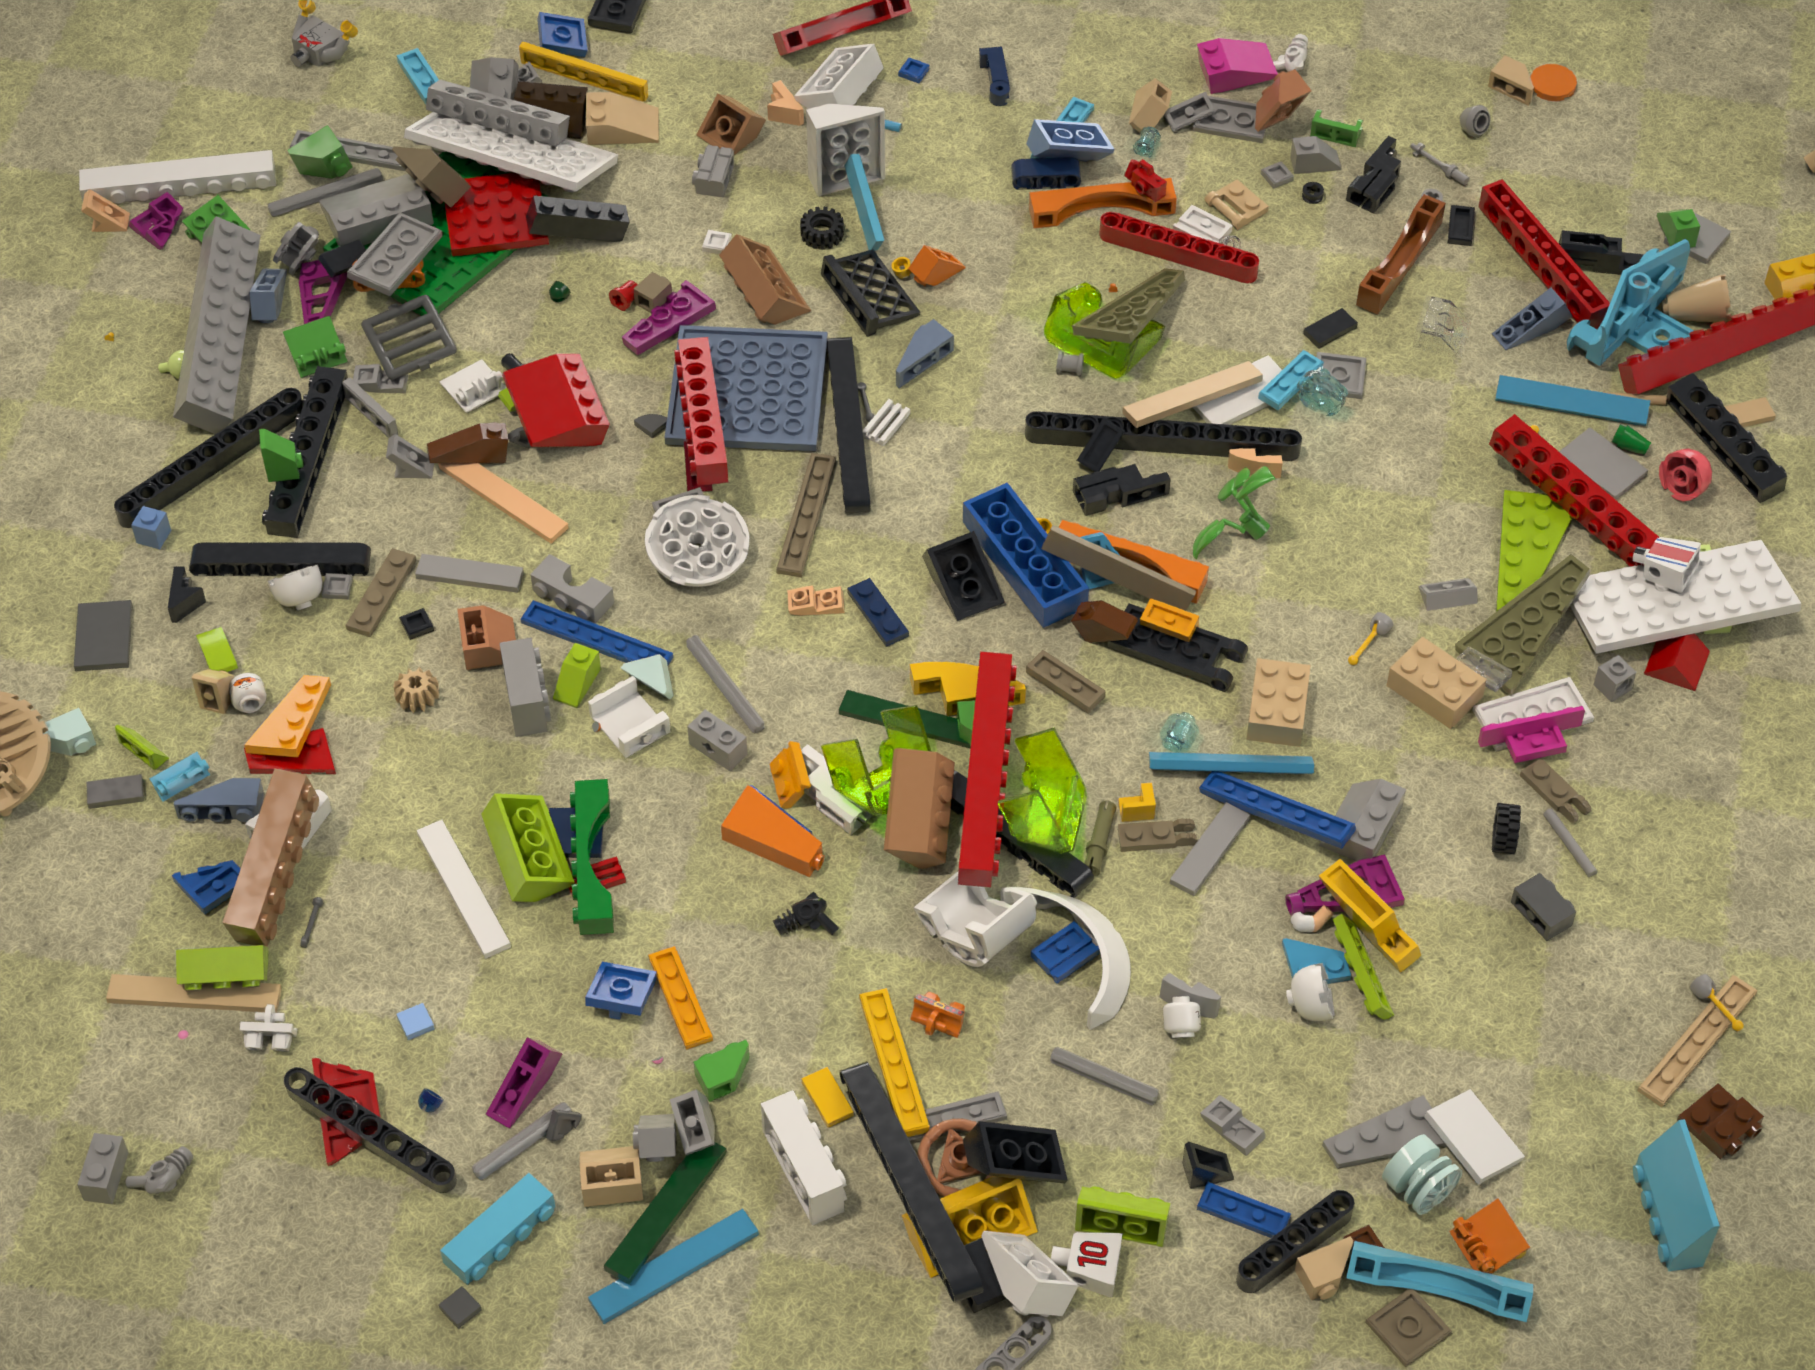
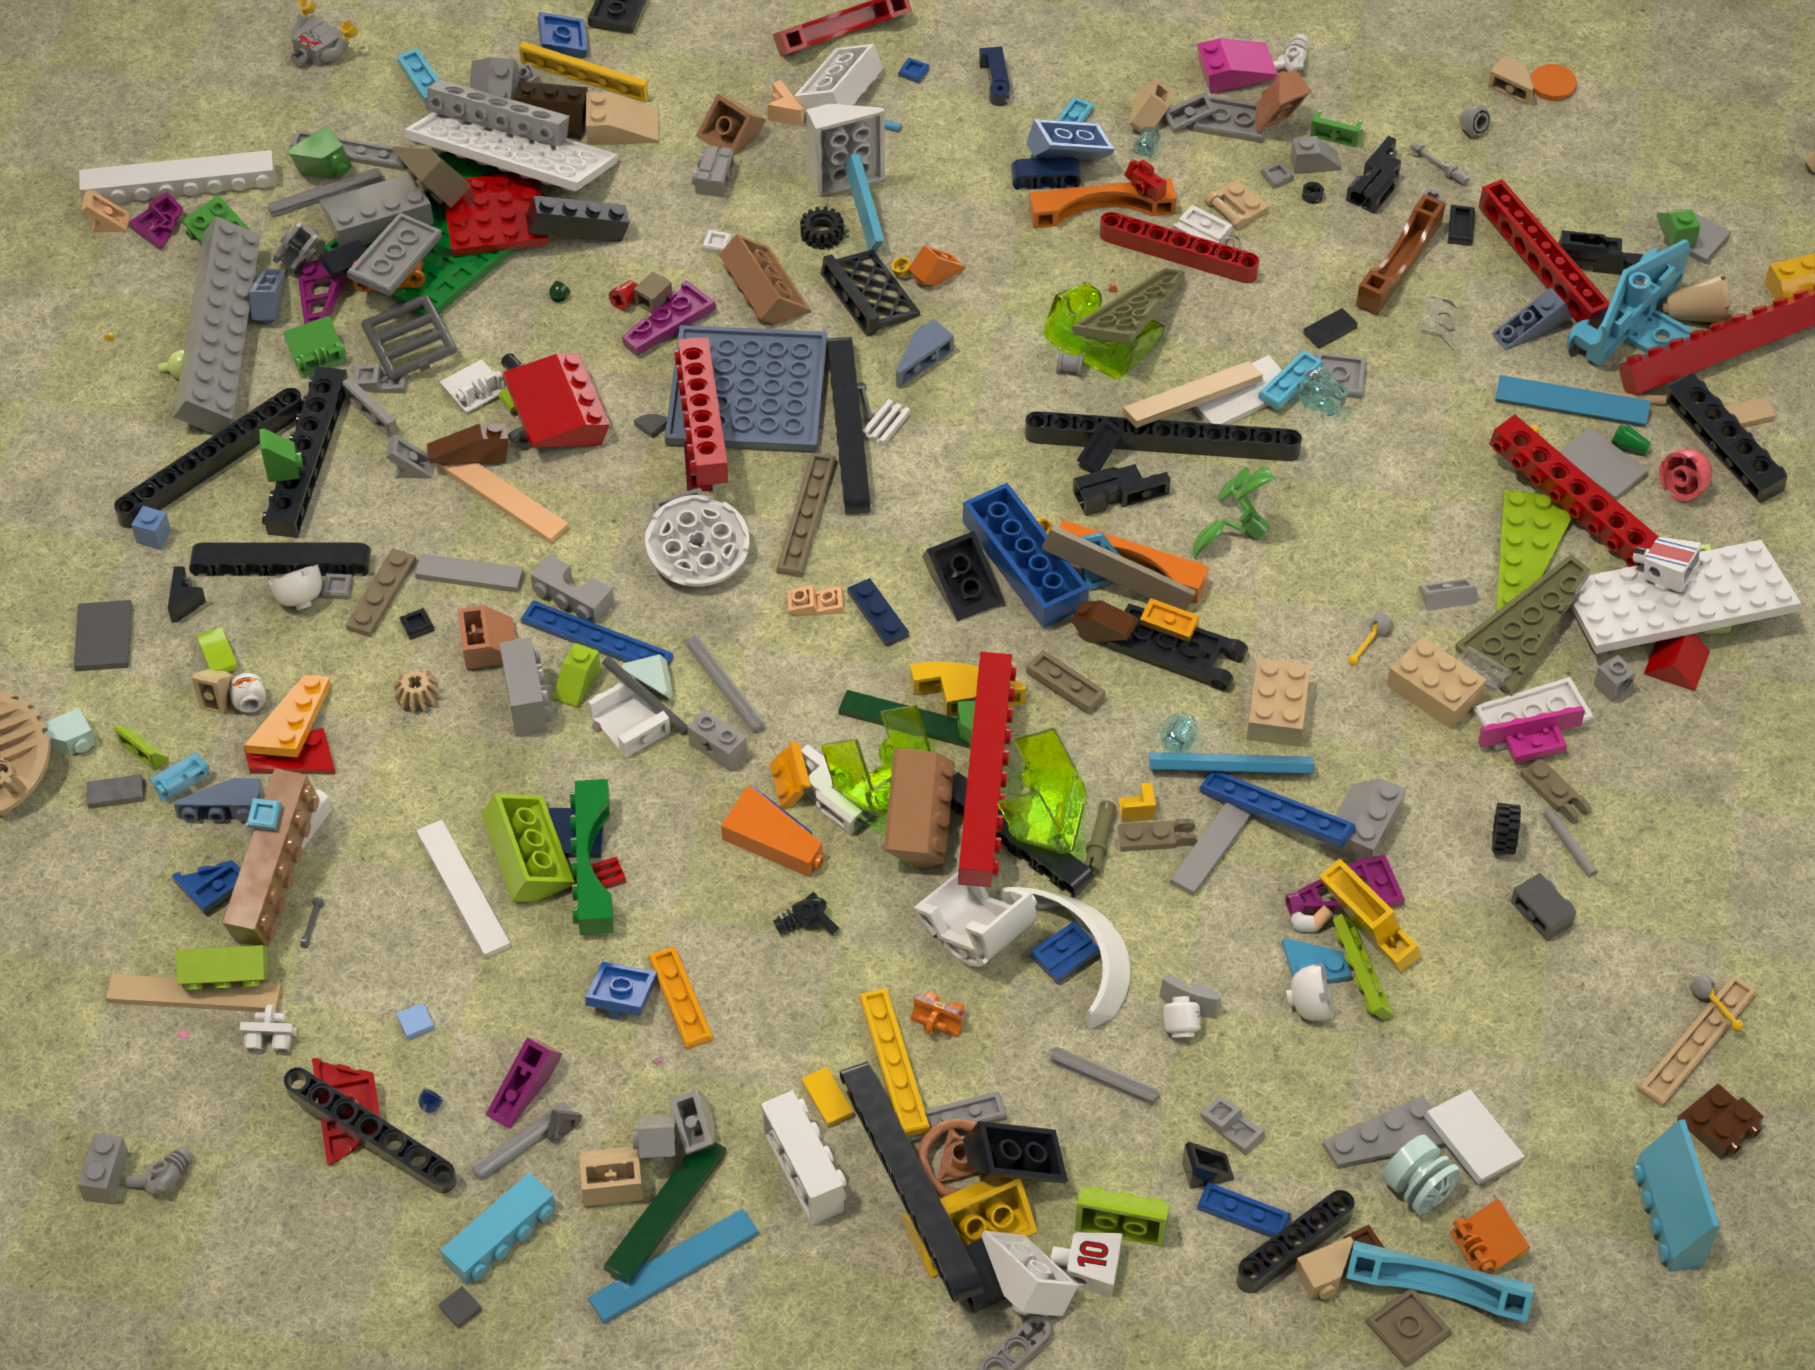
(264, 814): none -> medium azure tile
(643, 693): none -> dark grey bar
(722, 1070): bright green slope -> none
(1243, 458): light nougat slope -> none

